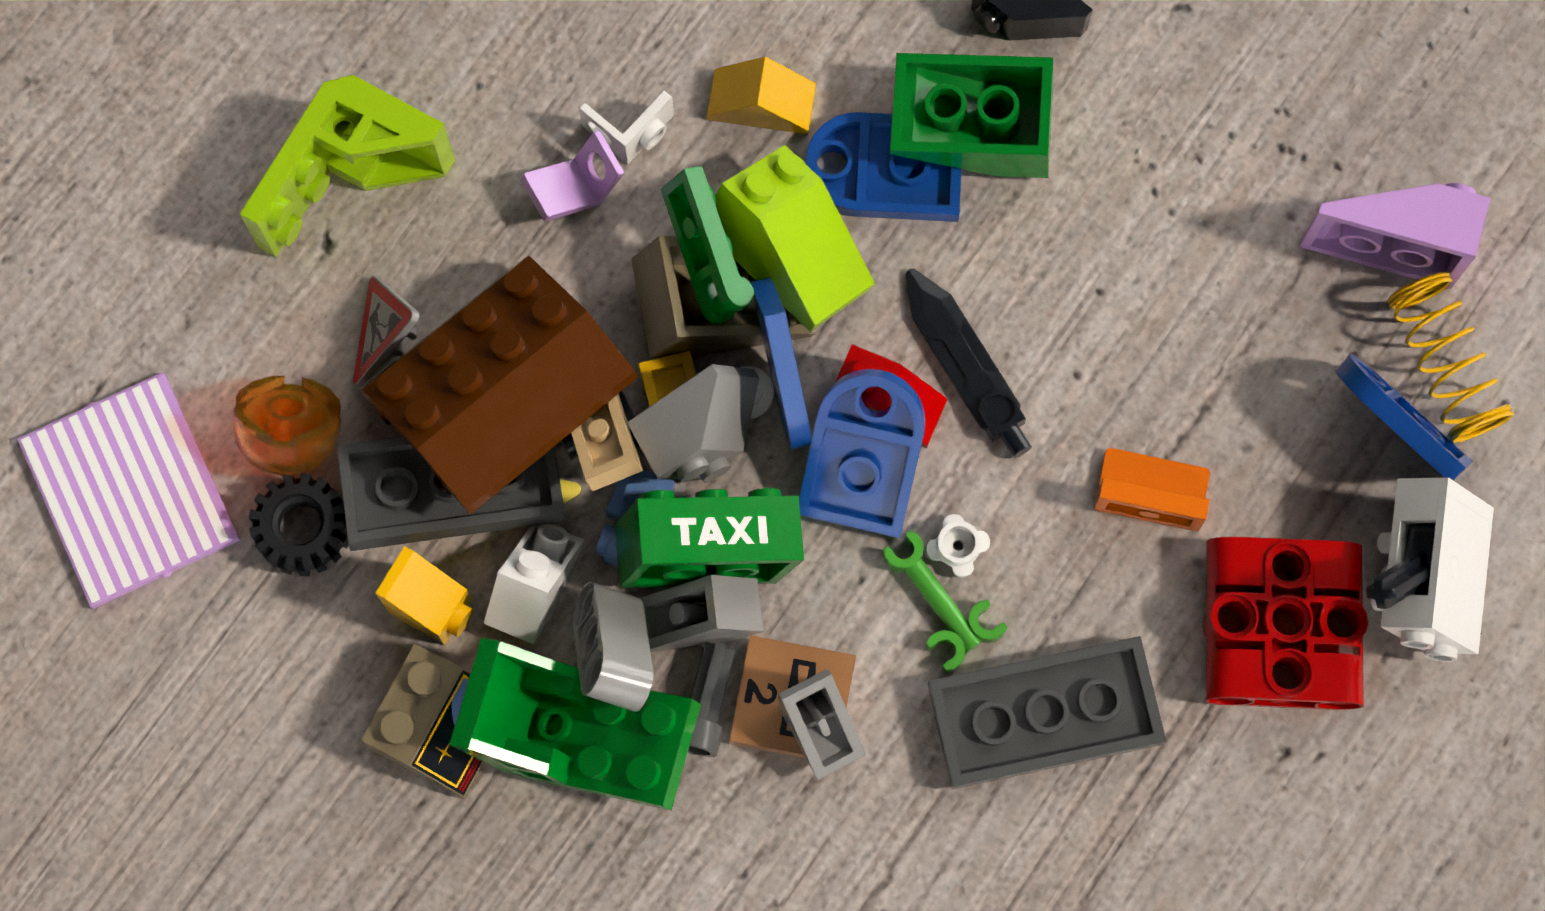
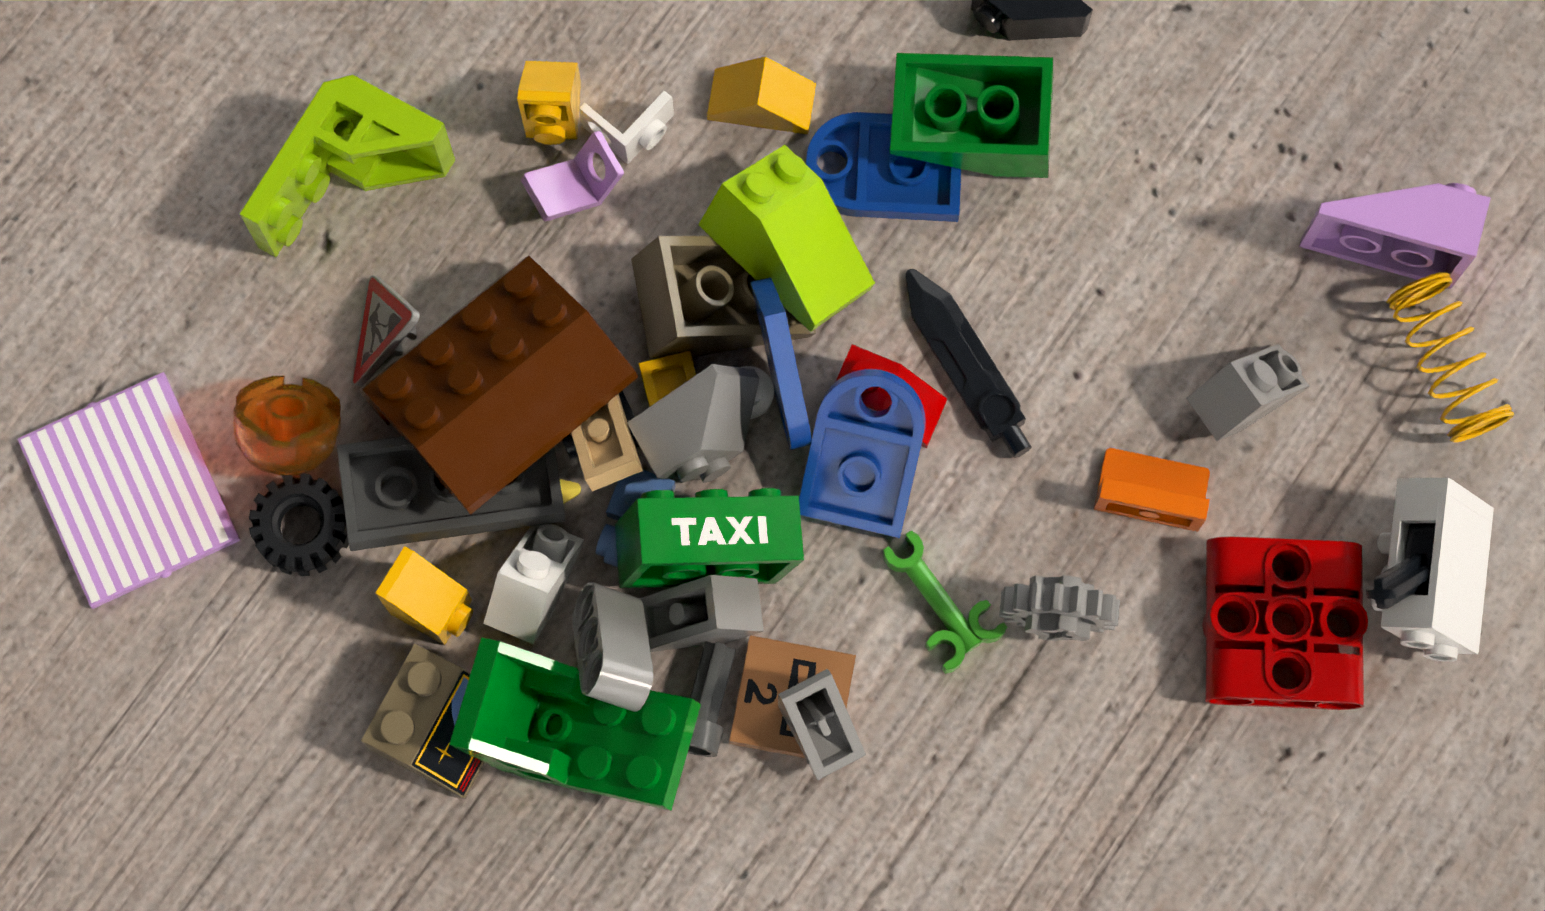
(550, 101): none -> yellow slope
(705, 246): green plate -> none
(957, 530): white plate -> none
(1046, 712): dark grey plate -> none
(1059, 608): none -> light grey gear
(1247, 391): none -> light grey slope
(1403, 418): blue tile -> none

